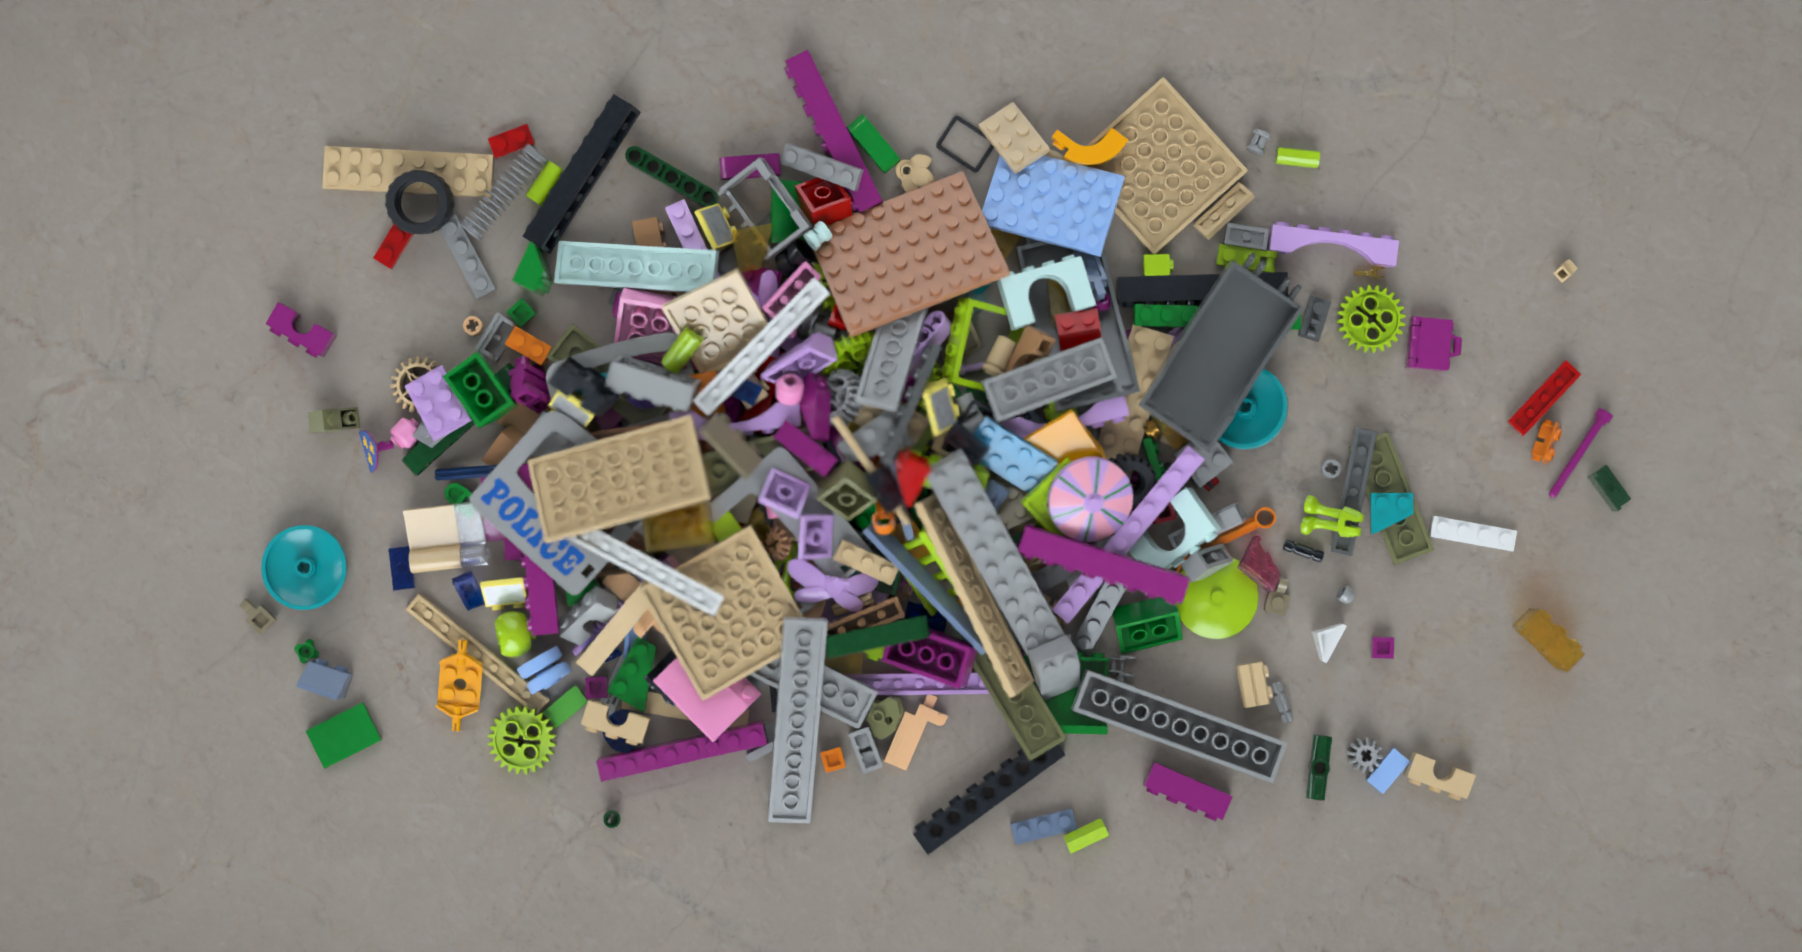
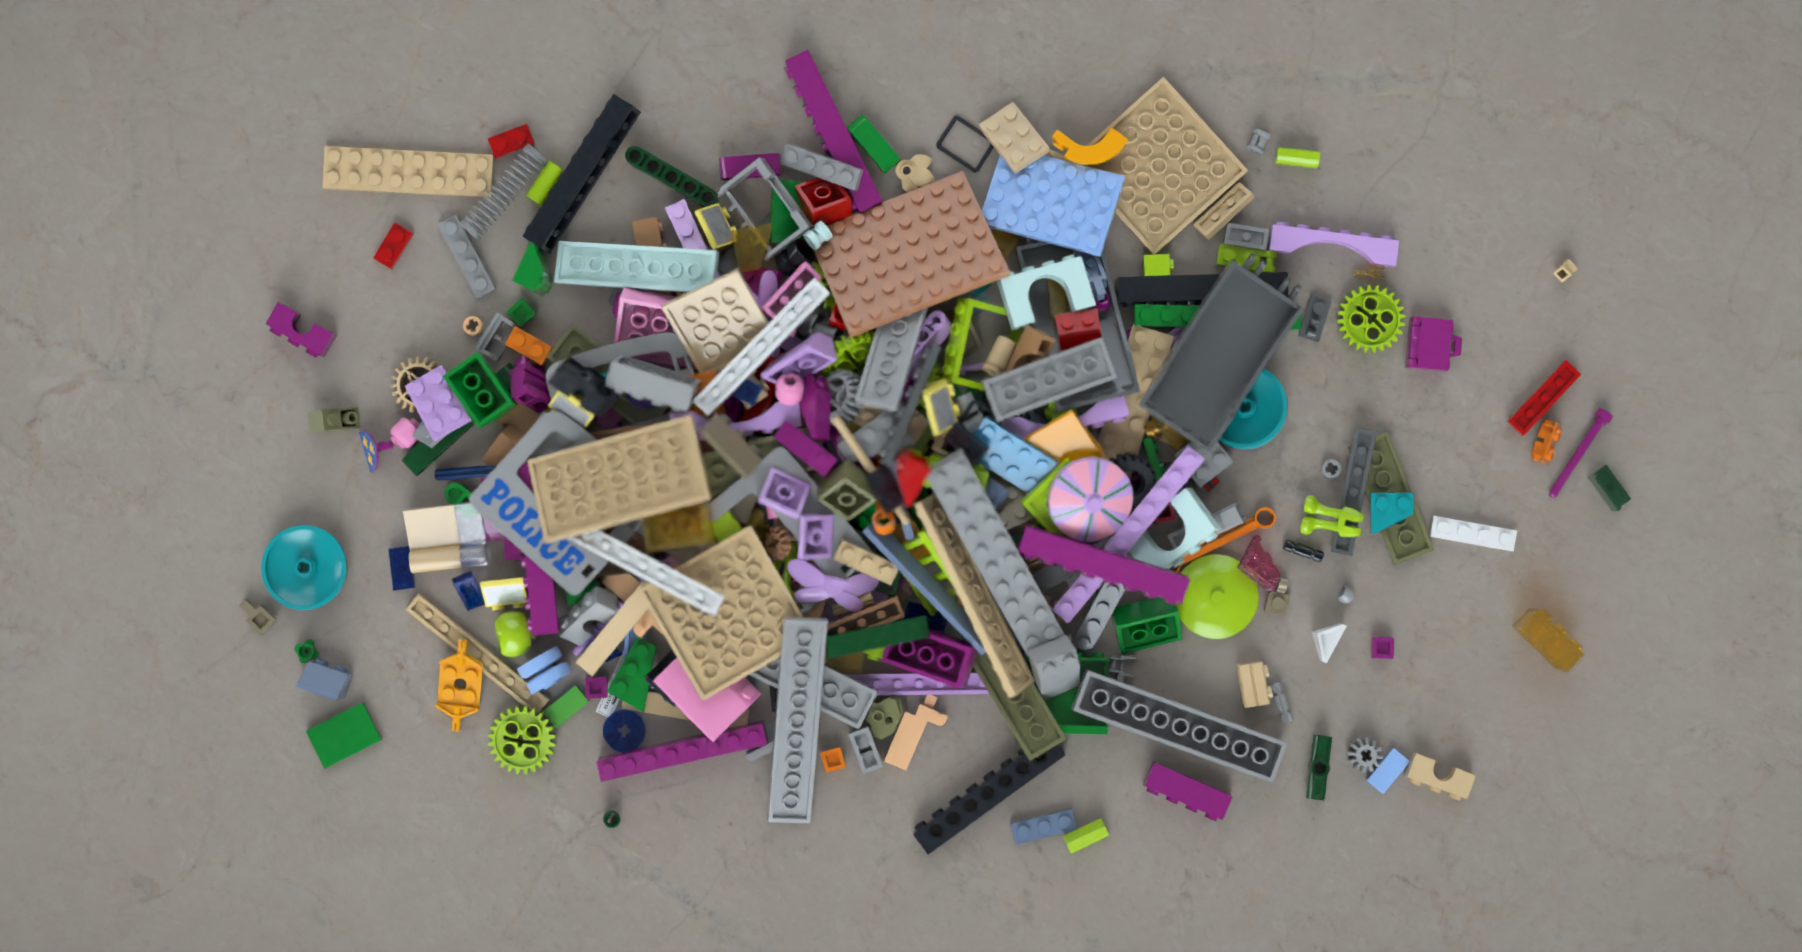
(395, 211): black tyre -> none
(597, 718): tan arch -> none
(681, 350): lime brick -> none
(1206, 562): light grey slope -> none

